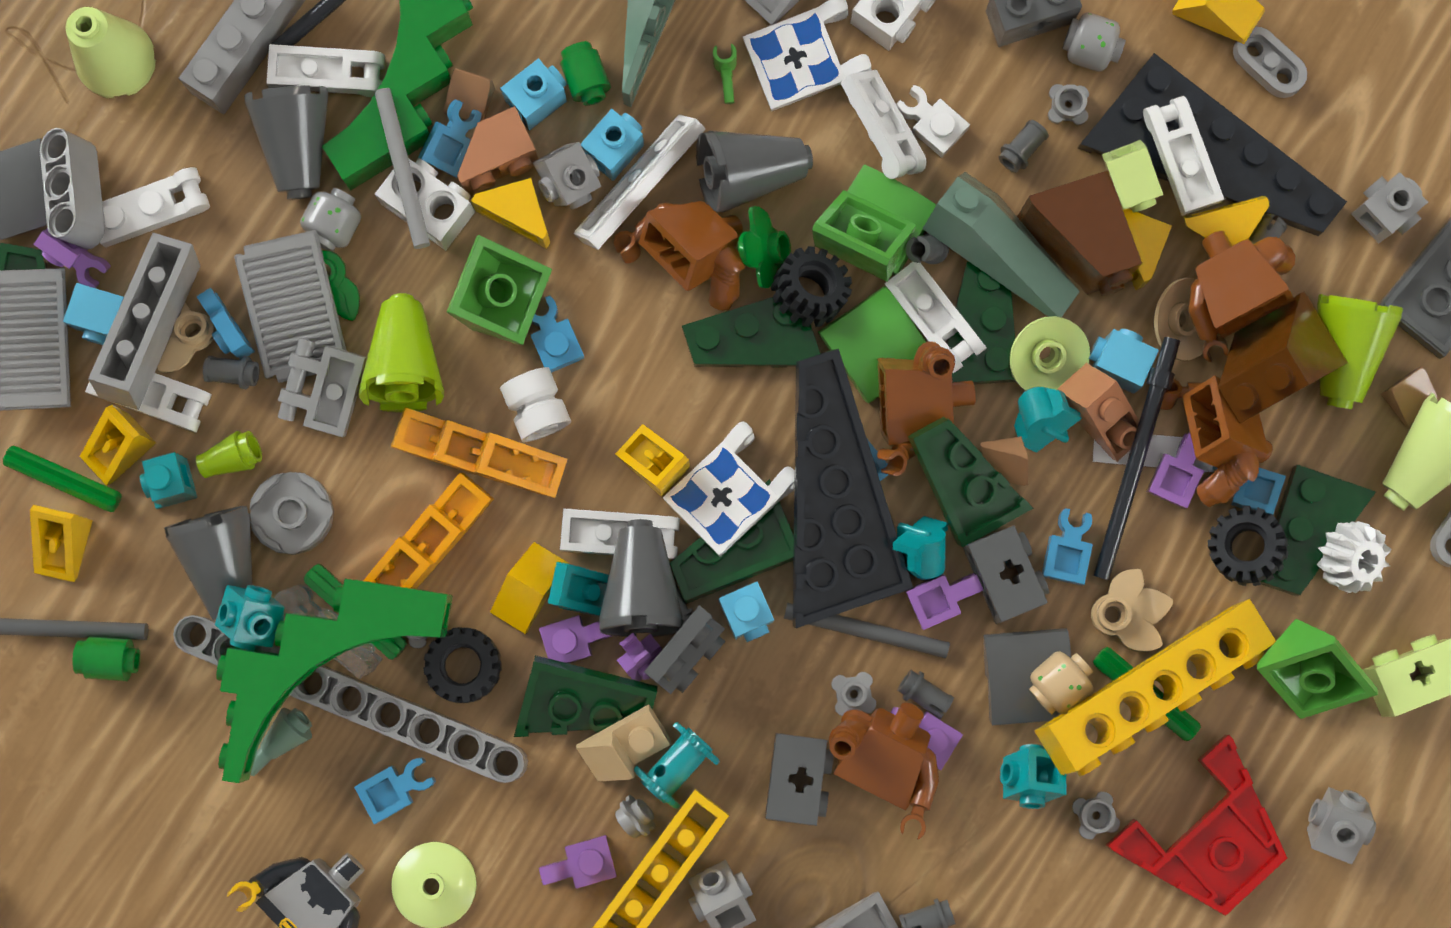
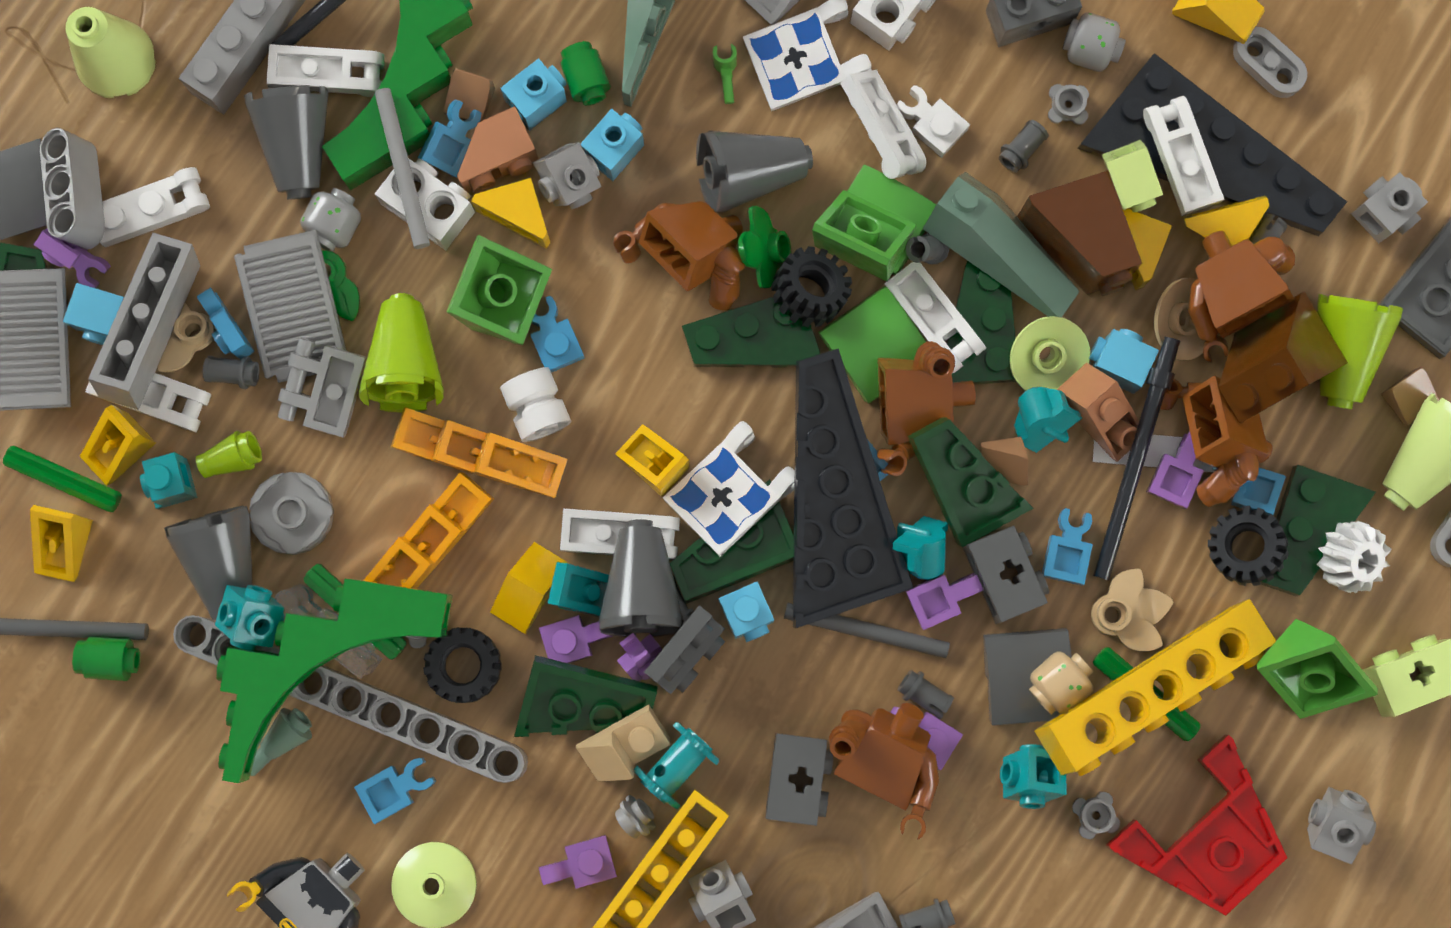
(639, 181): white tile -> none
(844, 686): light grey plate -> none

